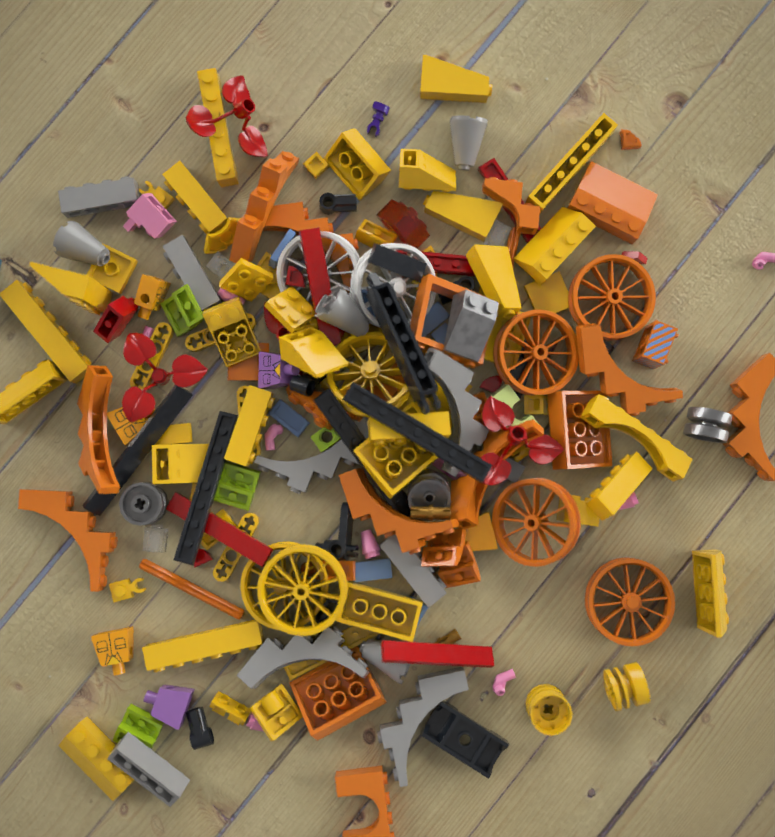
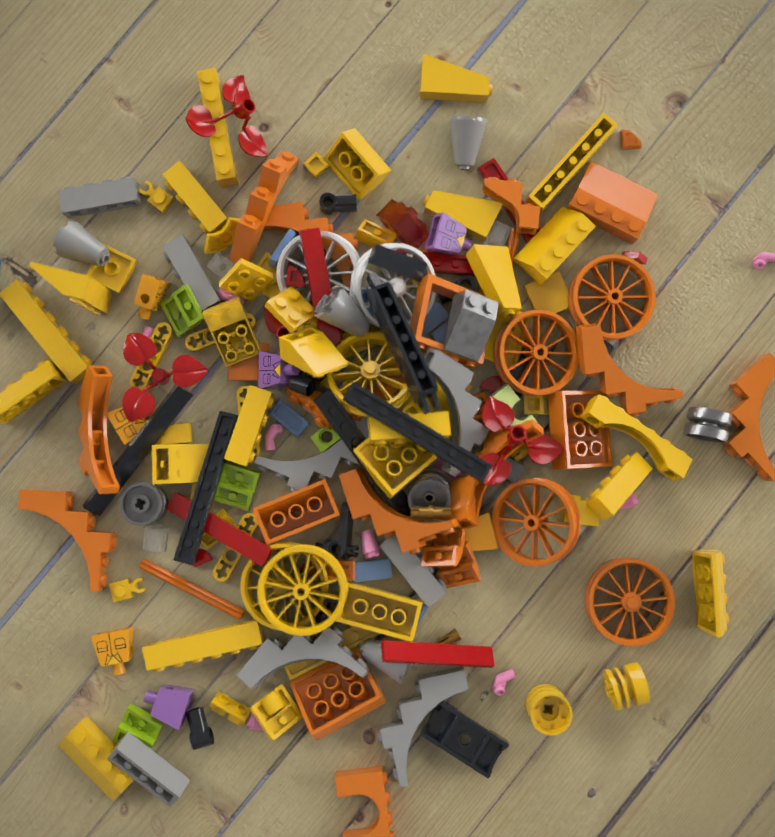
(115, 318): red hinge -> none
(151, 215): bright pink hinge -> none
(296, 511): none -> orange slope
(380, 110): dark purple piece -> none
(424, 172): yellow slope -> none
(446, 235): none -> medium lavender torso
(655, 345): orange container -> none

